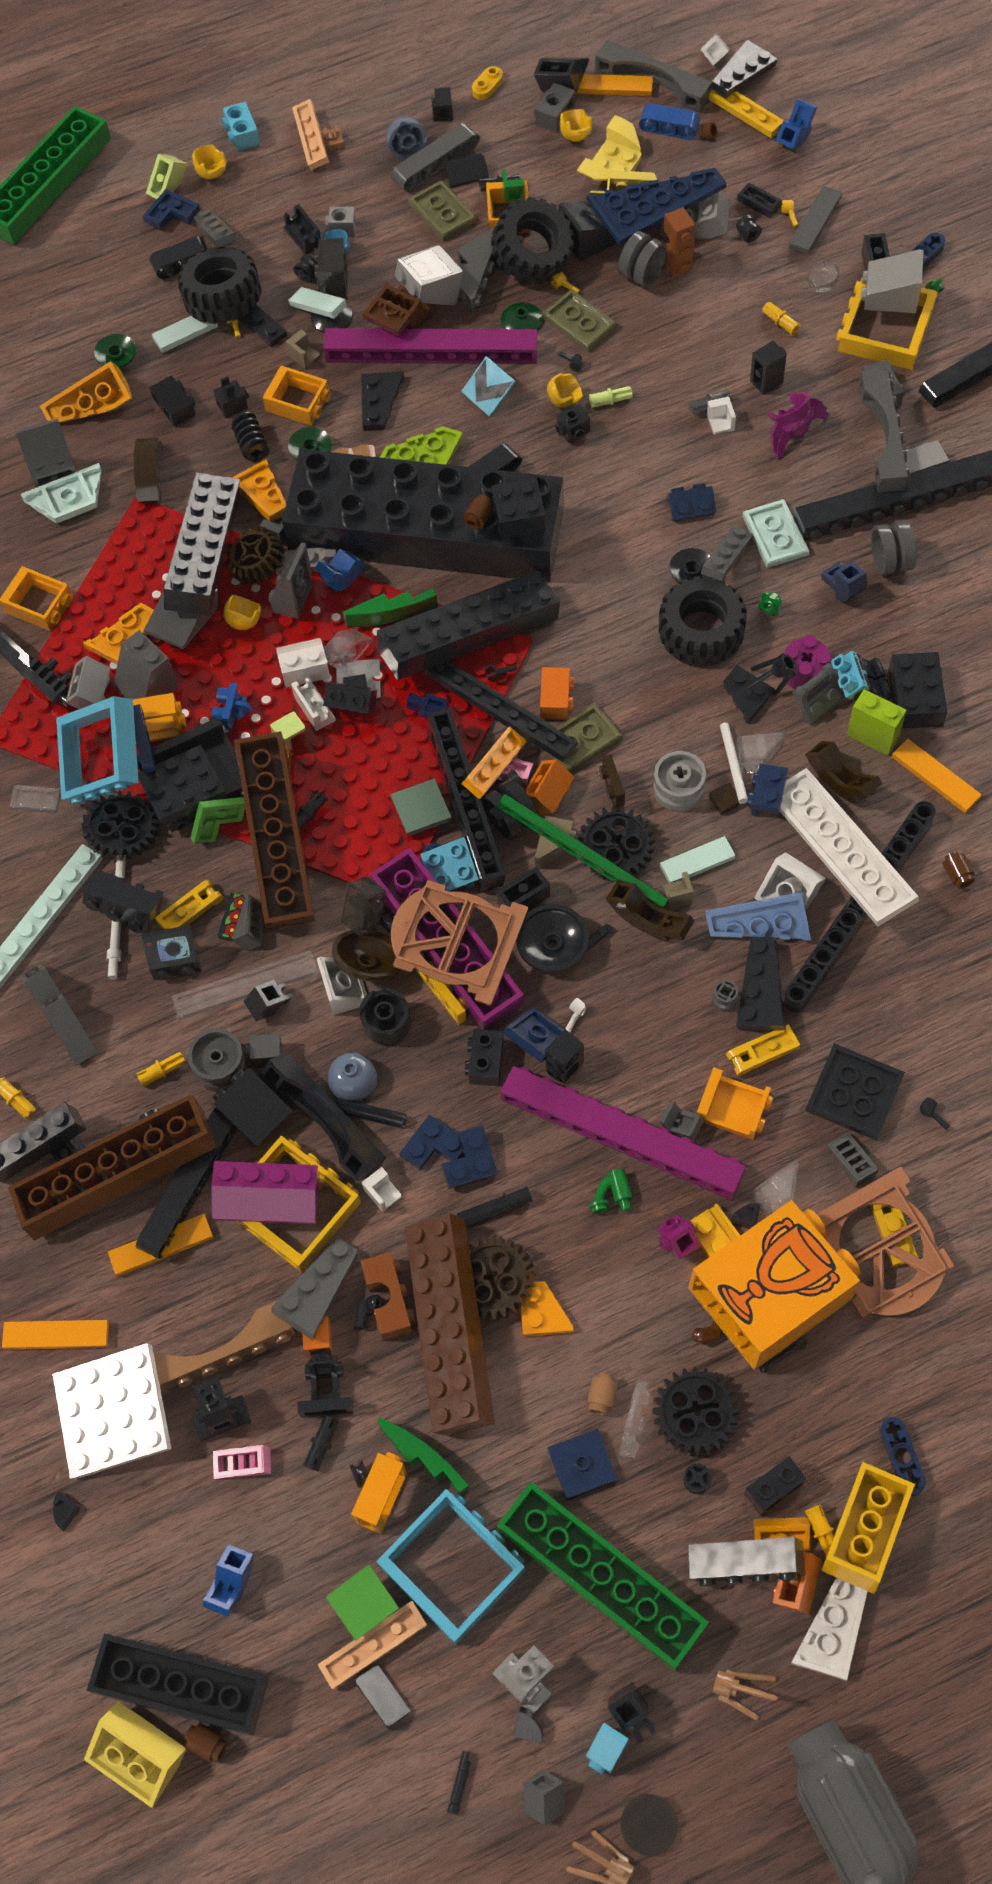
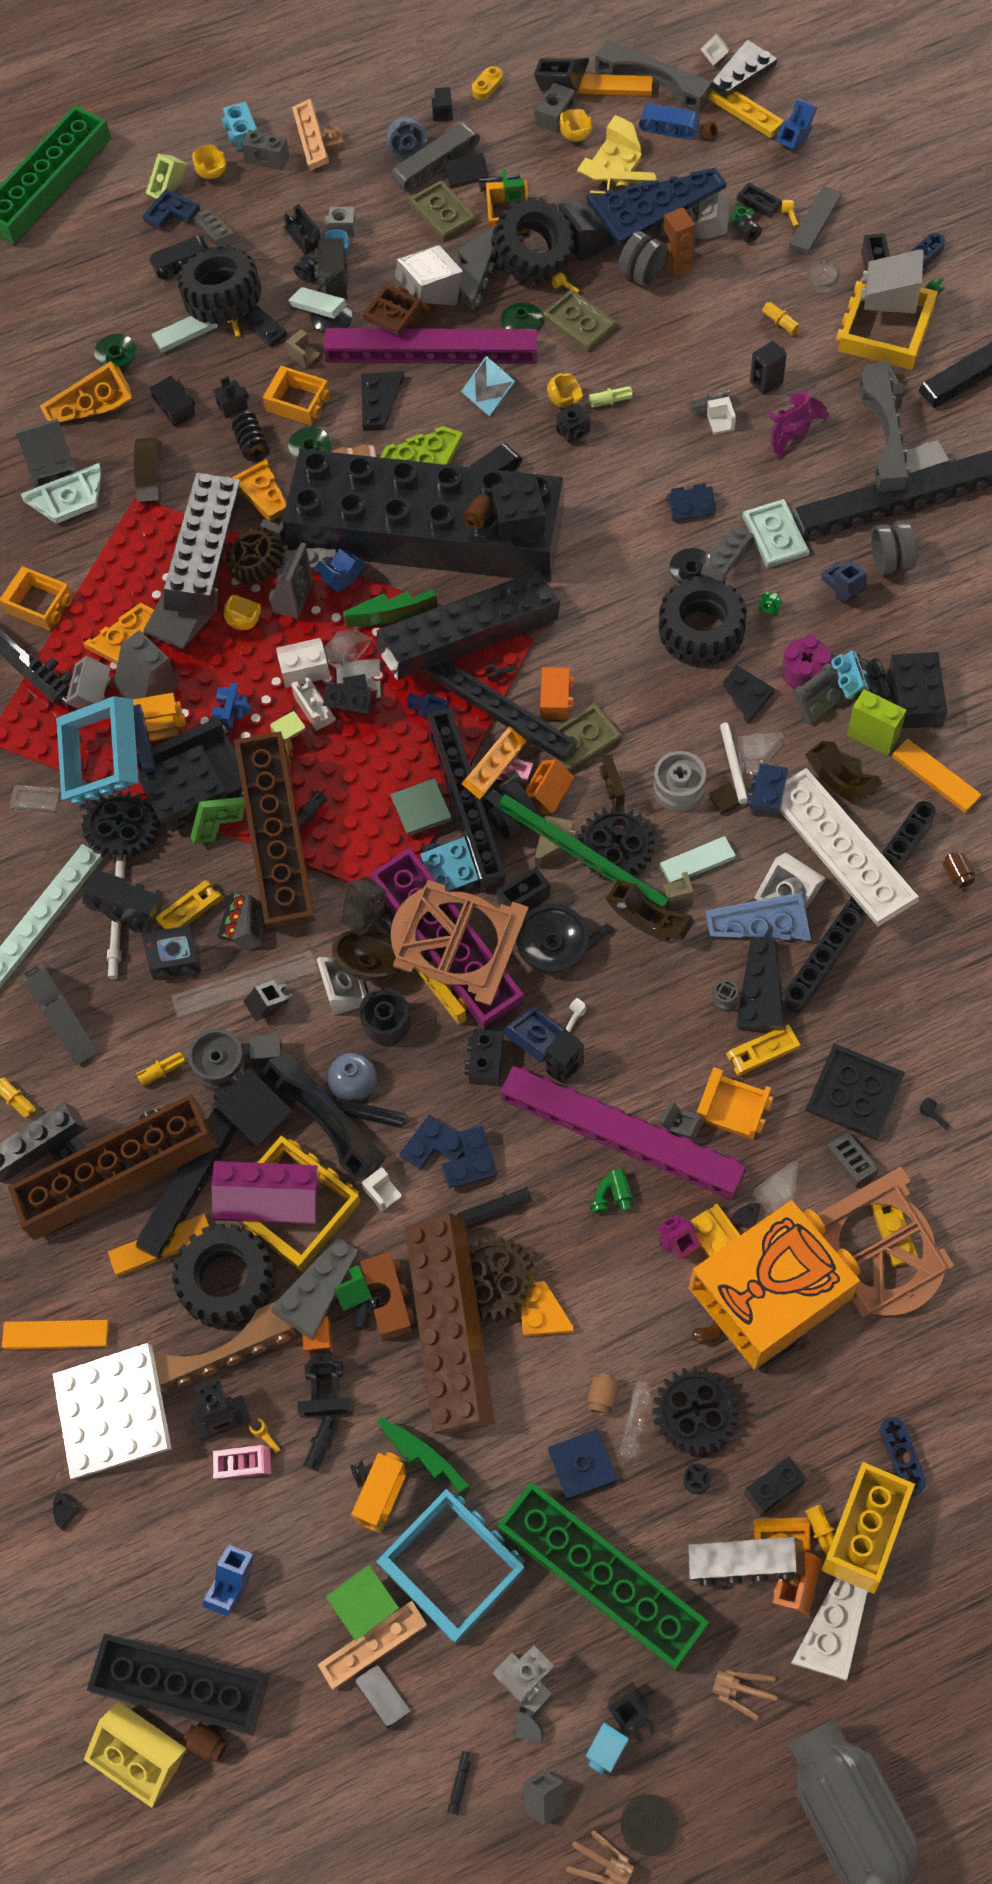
(209, 1247): none -> black tyre
(263, 1433): none -> yellow hand
(265, 150): none -> dark grey brick
(353, 1291): none -> green panel
(575, 361): black hand -> none
(740, 212): none -> green plate
(782, 666): black plant -> none

